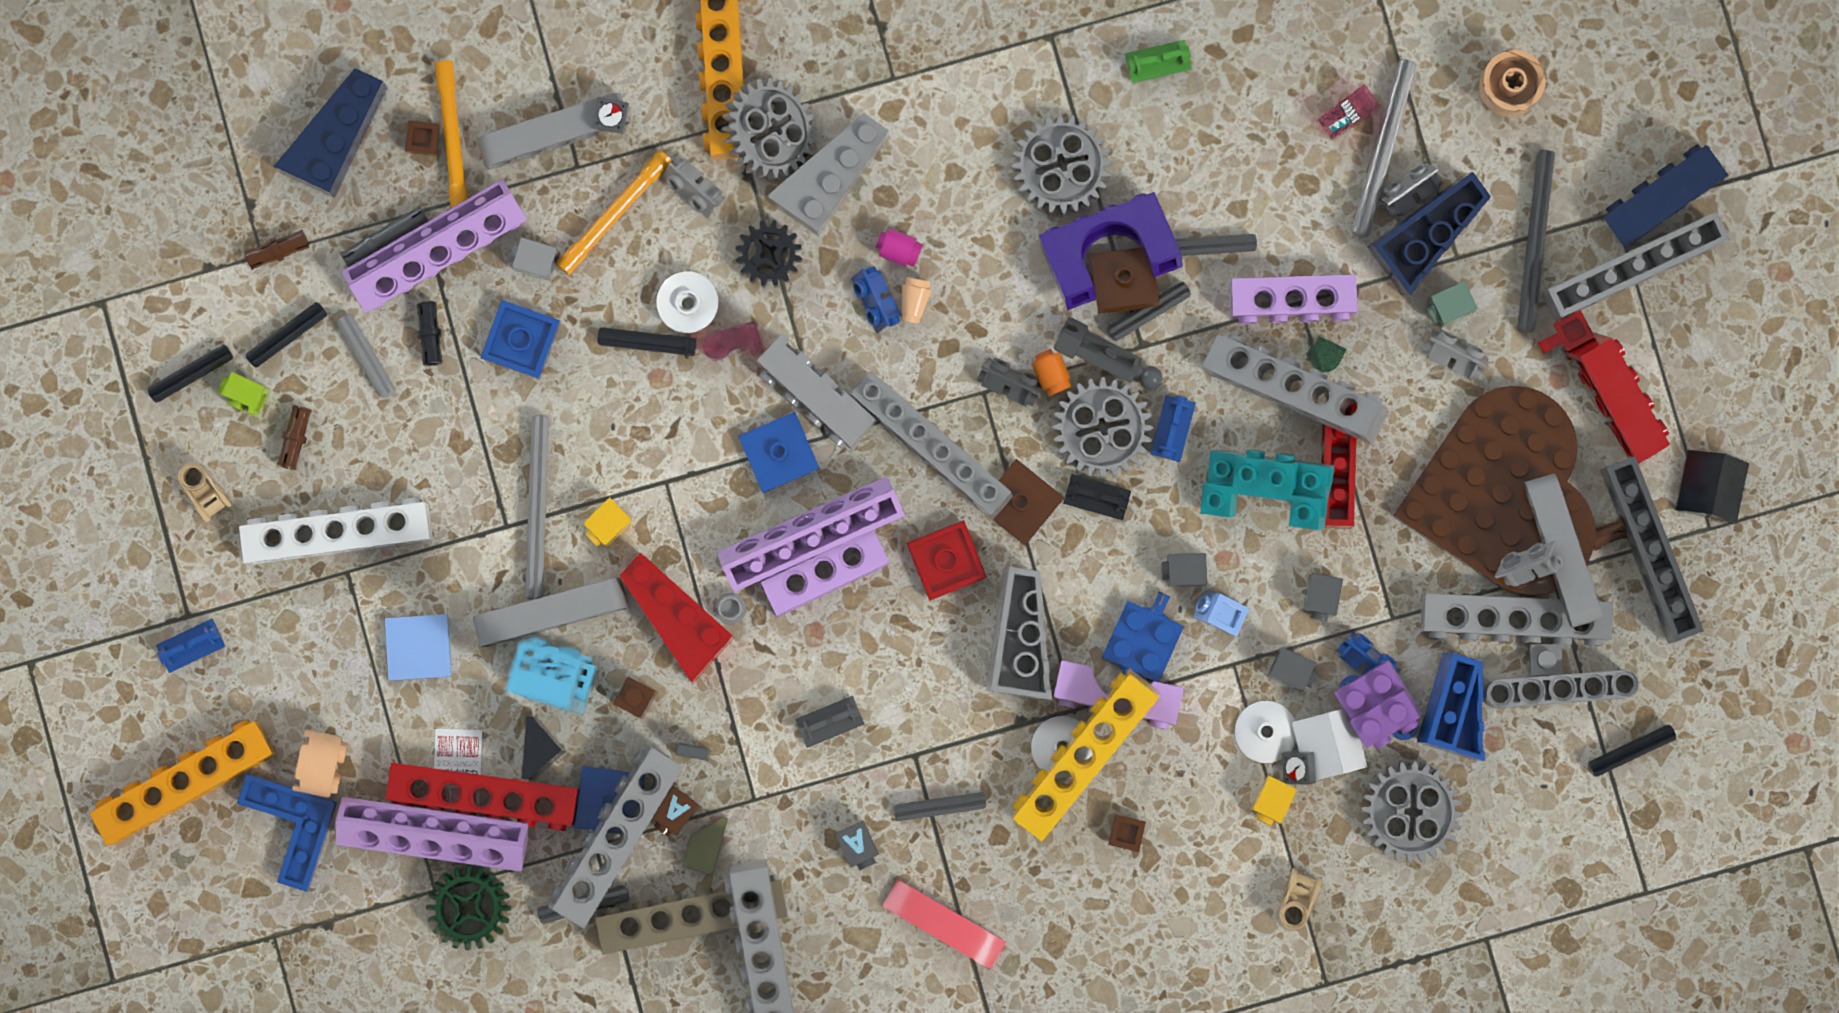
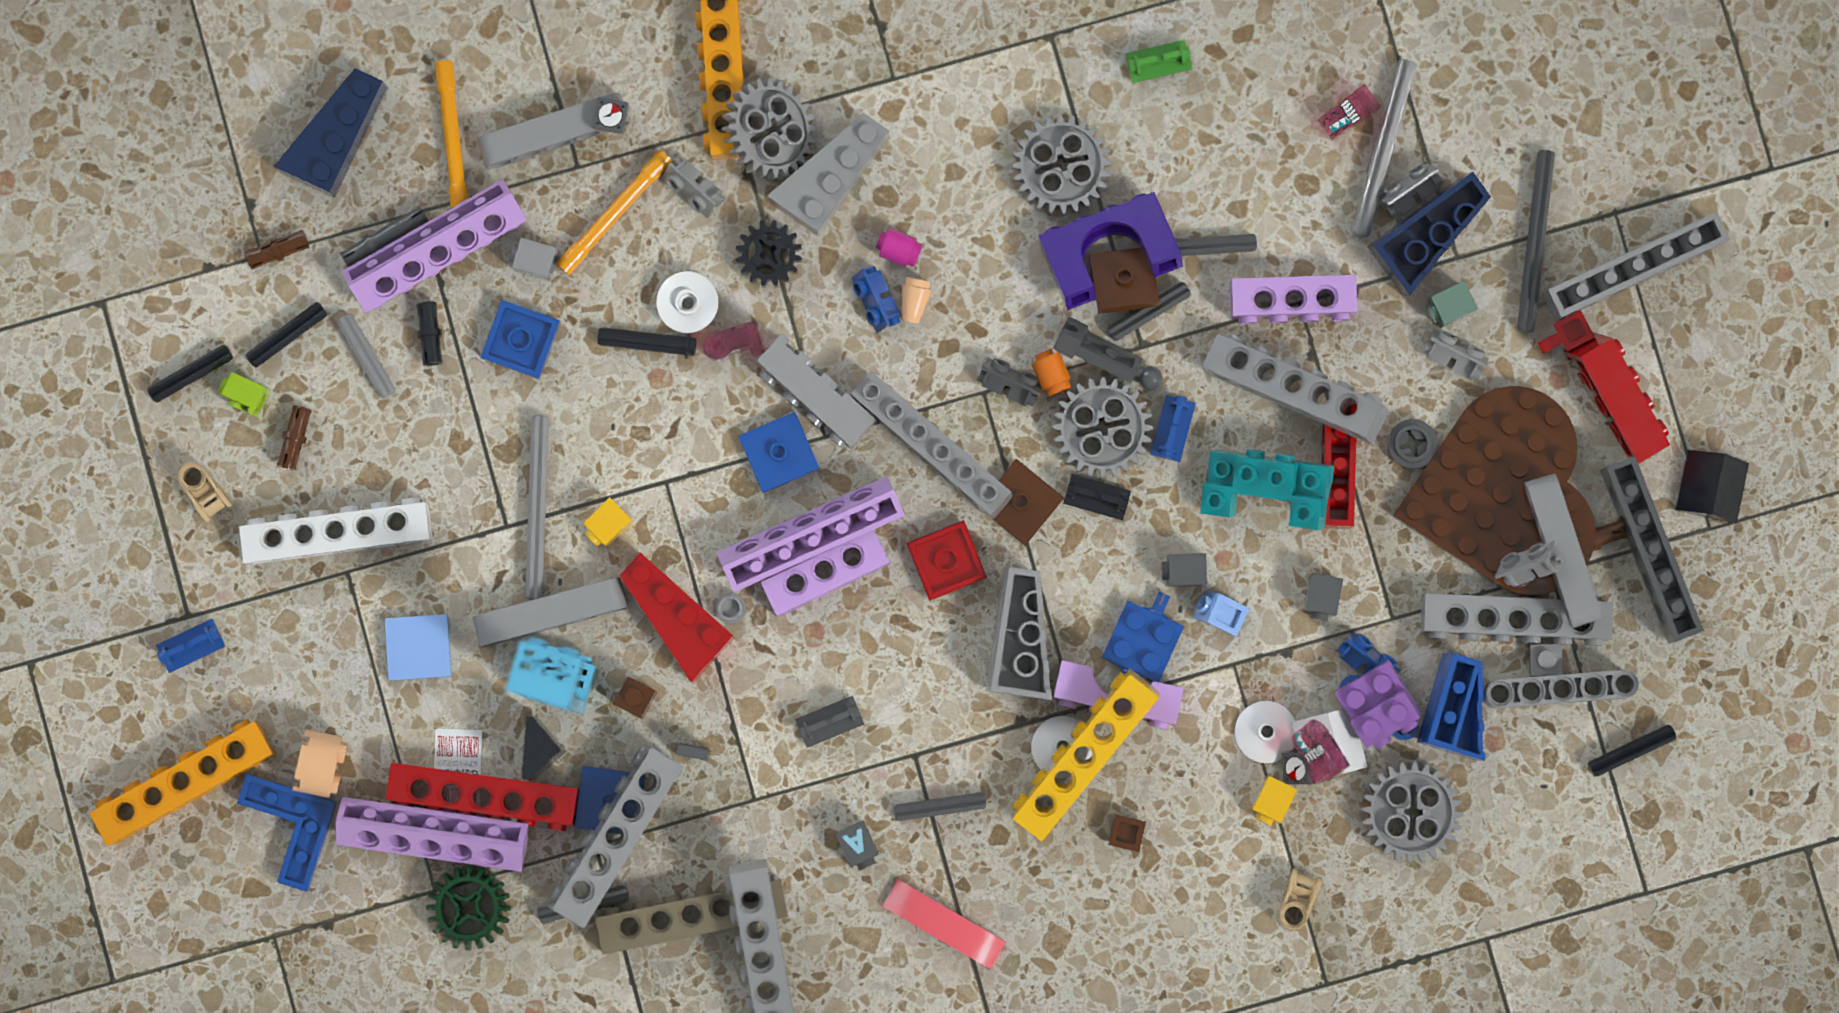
(422, 138): reddish brown plate -> none
(674, 812): reddish brown brick -> none
(705, 847): olive tile -> none
(1293, 670): dark grey brick -> none
(1319, 752): none -> clear pink leg
(1326, 355): clear green tile -> none
(1419, 431): none -> dark grey gear
(1529, 83): light nougat brick -> none
(1666, 195): dark blue wedge -> none

